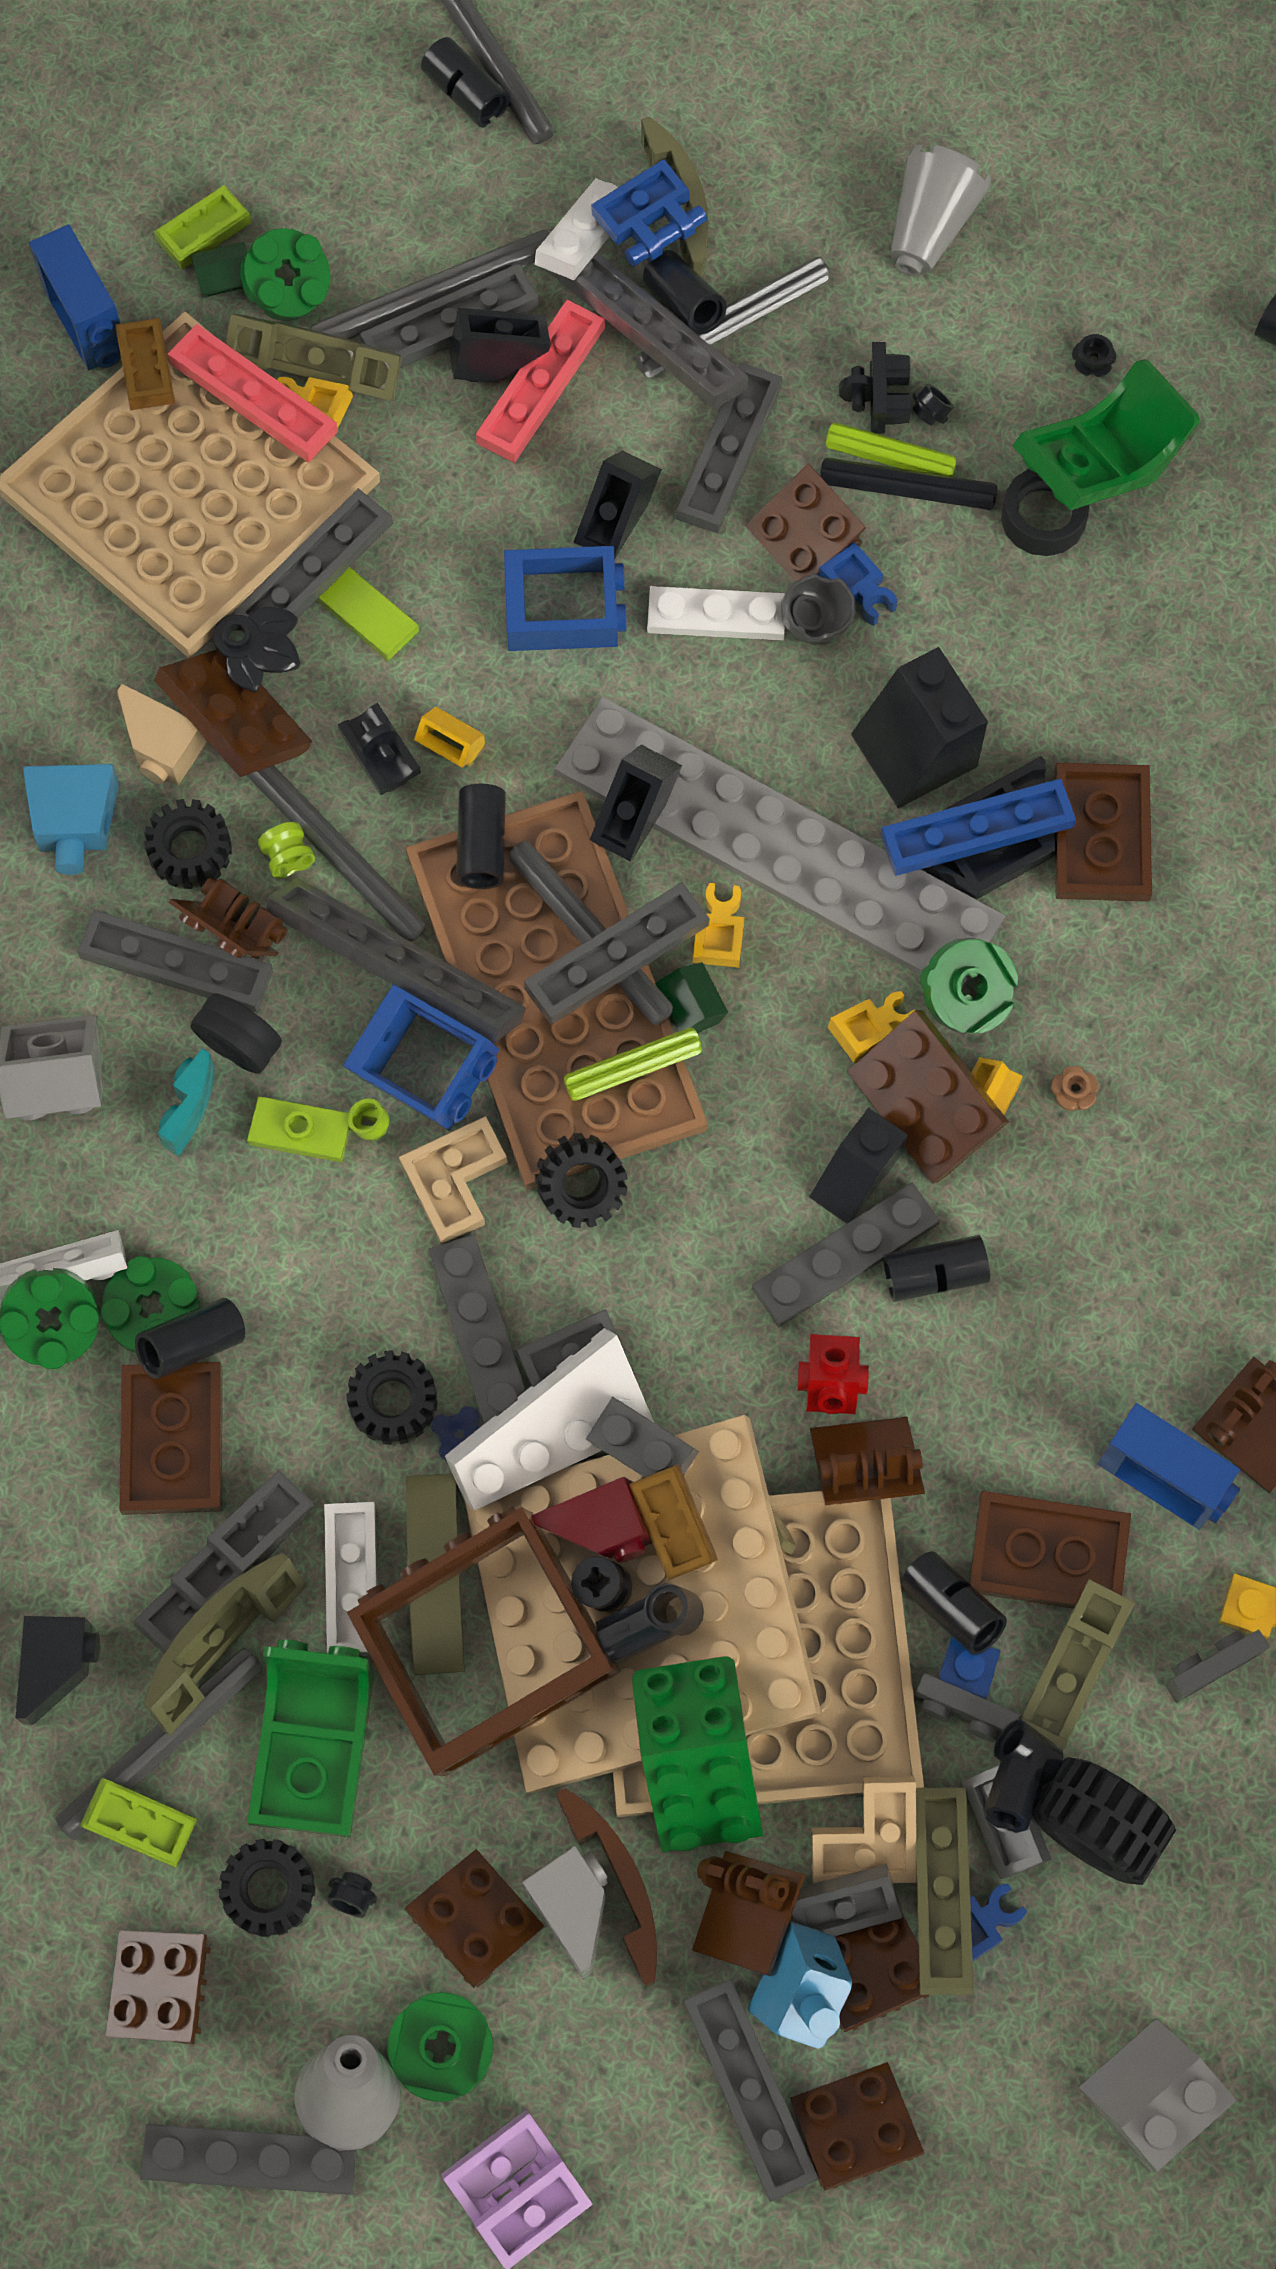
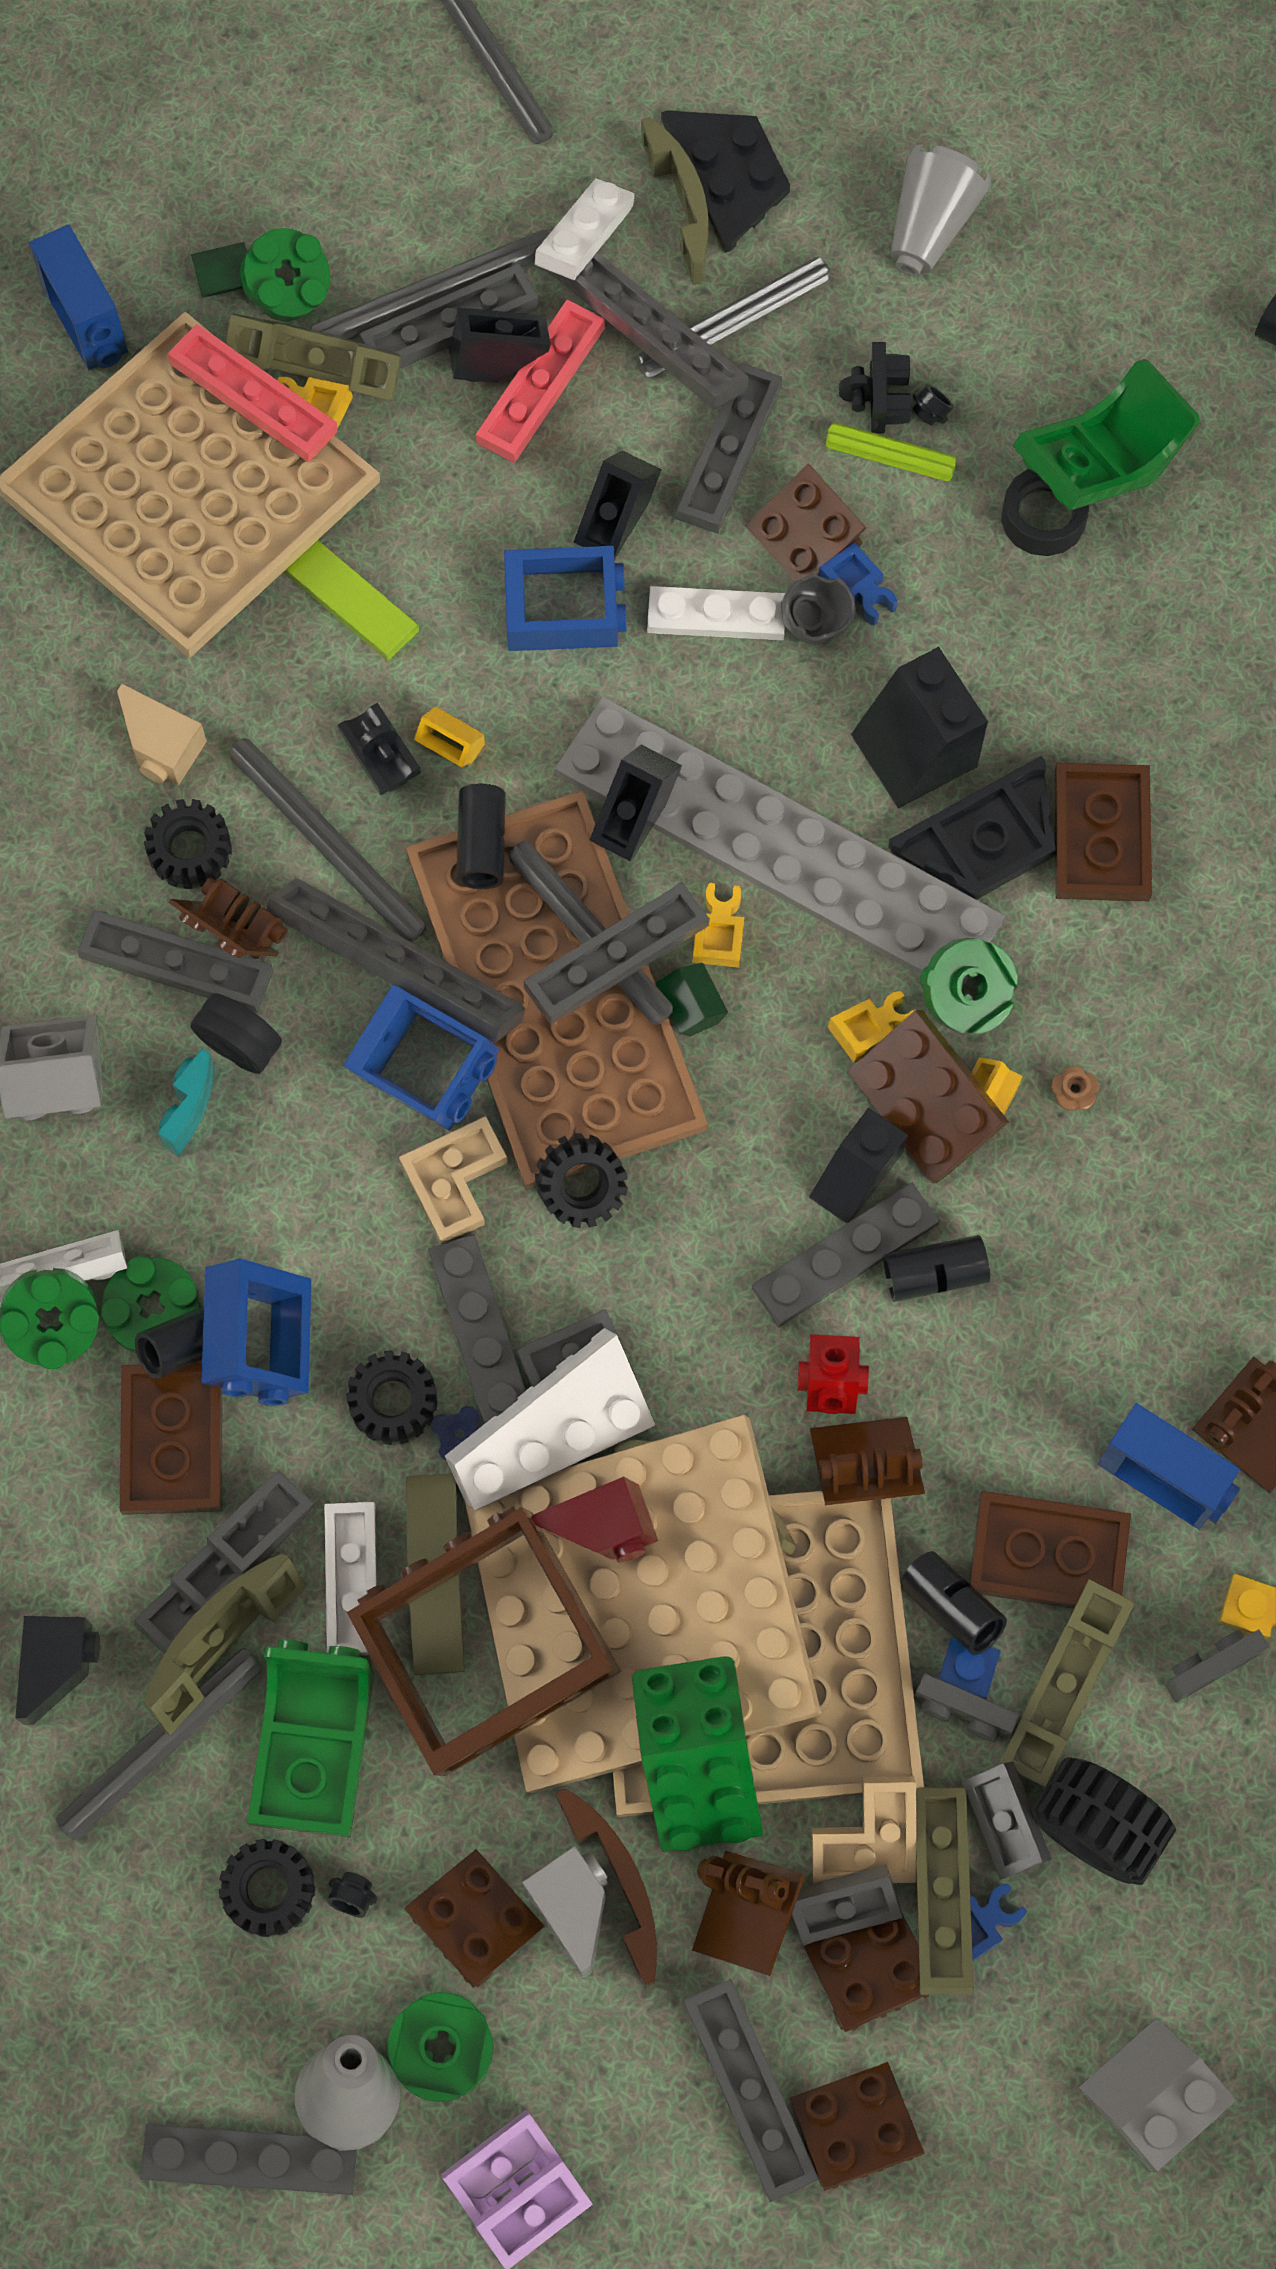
(71, 810): dark azure torso -> none
(138, 1822): lime plate -> none
(145, 364): pearl gold plate -> none
(157, 1986): hinge -> none
(202, 226): lime plate -> none
(225, 1331): none -> blue window
(240, 724): reddish brown plate -> none
(262, 648): black plate -> none
(286, 849): lime wheel -> none
(299, 1129): lime plate -> none
(321, 557): dark grey plate -> none
(370, 1110): lime hinge -> none
(464, 81): black pin -> none
(613, 1586): black wheel -> none
(632, 1064): lime axle -> none
(639, 1441): dark grey plate -> none
(640, 203): blue plate -> none
(646, 1622): black piece -> none
(673, 1522): pearl gold plate -> none
(685, 292): black pin -> none
(734, 168): none -> black wing
(804, 1988): dark azure torso -> none
(909, 483): black axle -> none
(978, 827): blue plate -> none
(1025, 1766): black piece -> none
(1094, 345): black plate -> none

